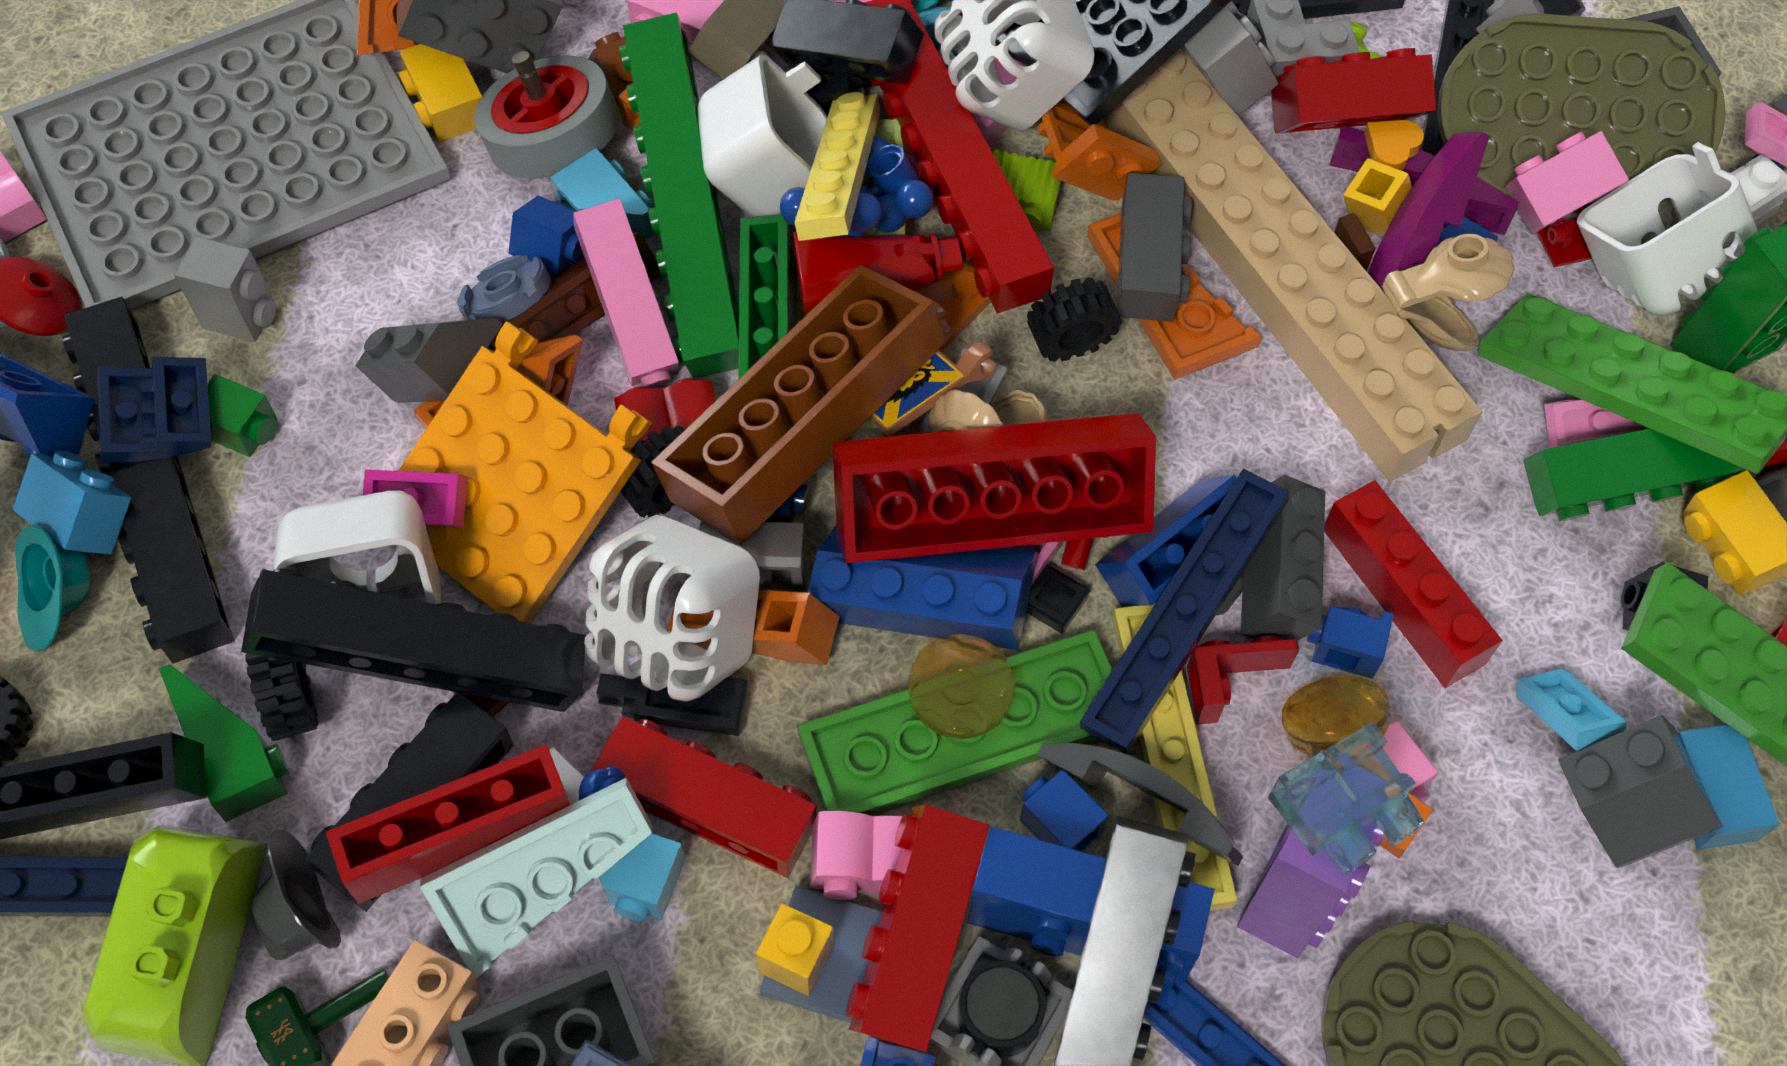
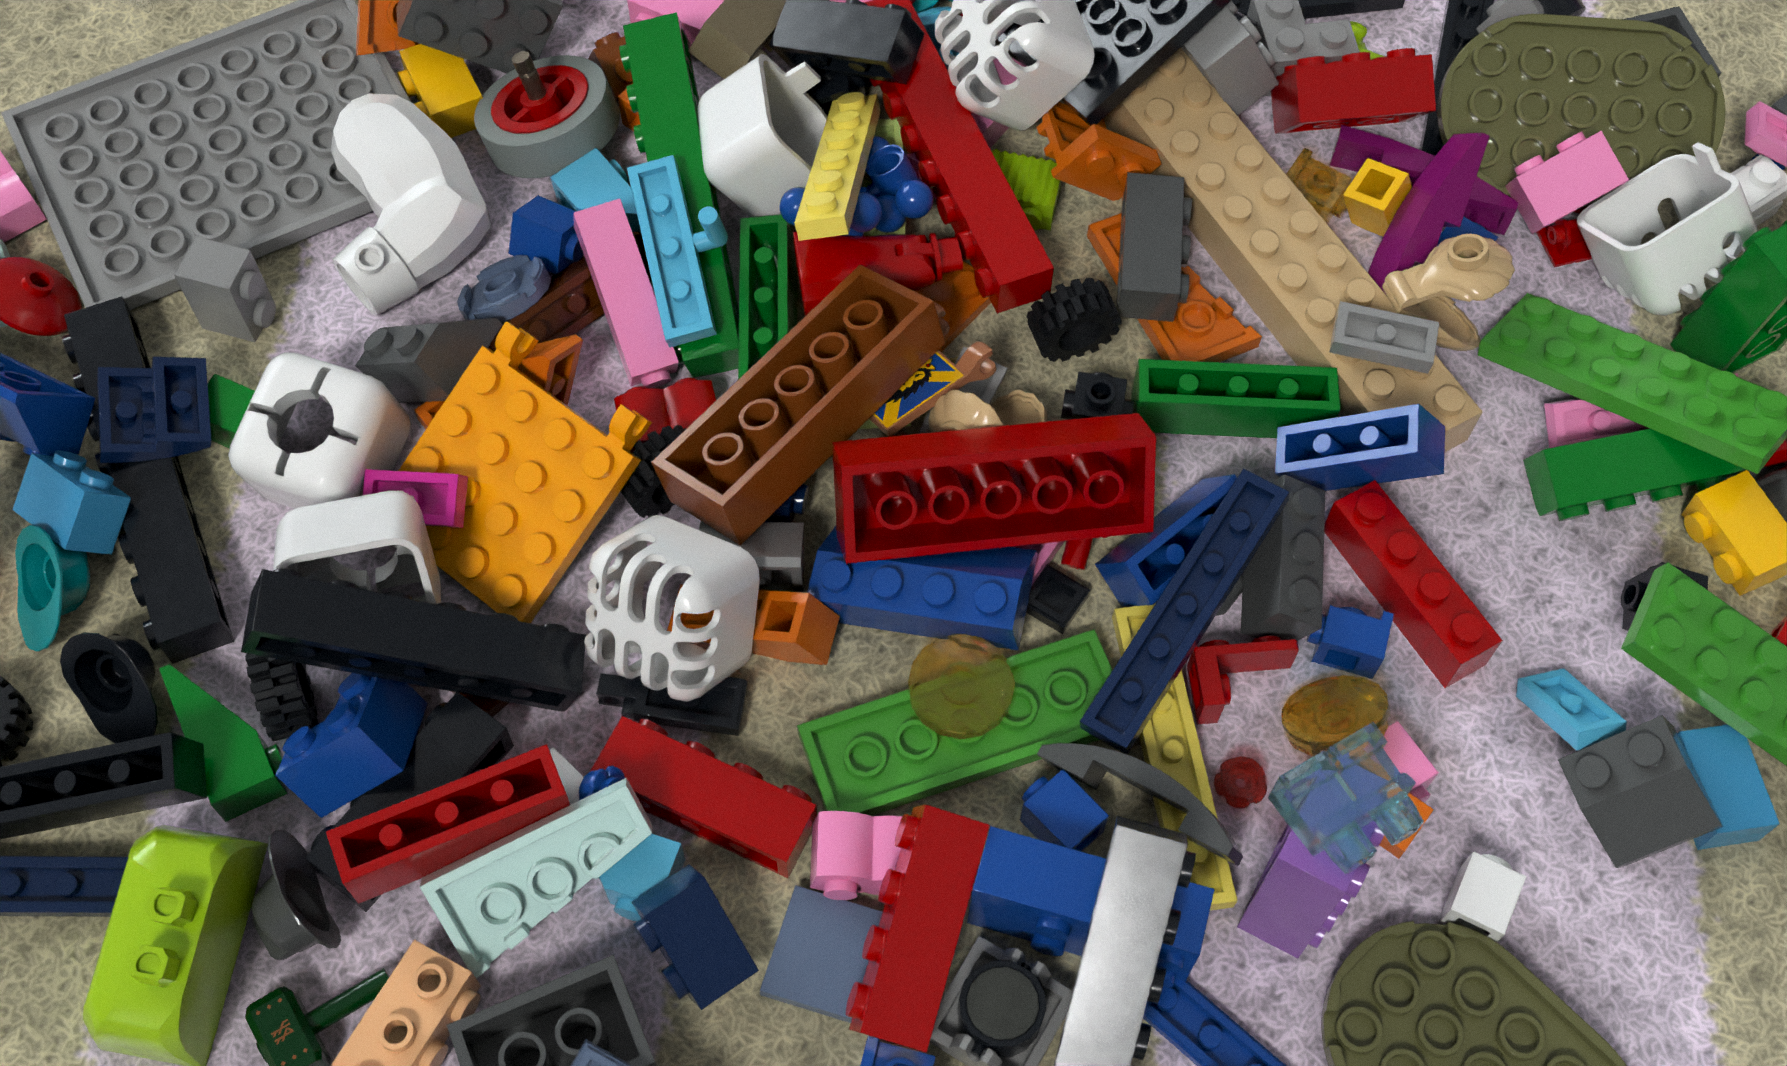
(113, 684): none -> black piece
(334, 469): none -> white piece
(356, 744): none -> blue brick
(418, 191): none -> white piece
(674, 249): none -> medium azure plate
(693, 936): none -> dark blue brick
(795, 949): yellow brick -> none
(1096, 396): none -> black brick
(1232, 397): none -> green brick
(1246, 770): none -> clear red plate
(1320, 185): none -> clear yellow brick
(1355, 238): reddish brown tile -> none
(1362, 448): none -> blue brick
(1384, 337): none -> light grey plate
(1393, 141): light orange tile -> none
(1483, 895): none -> white brick

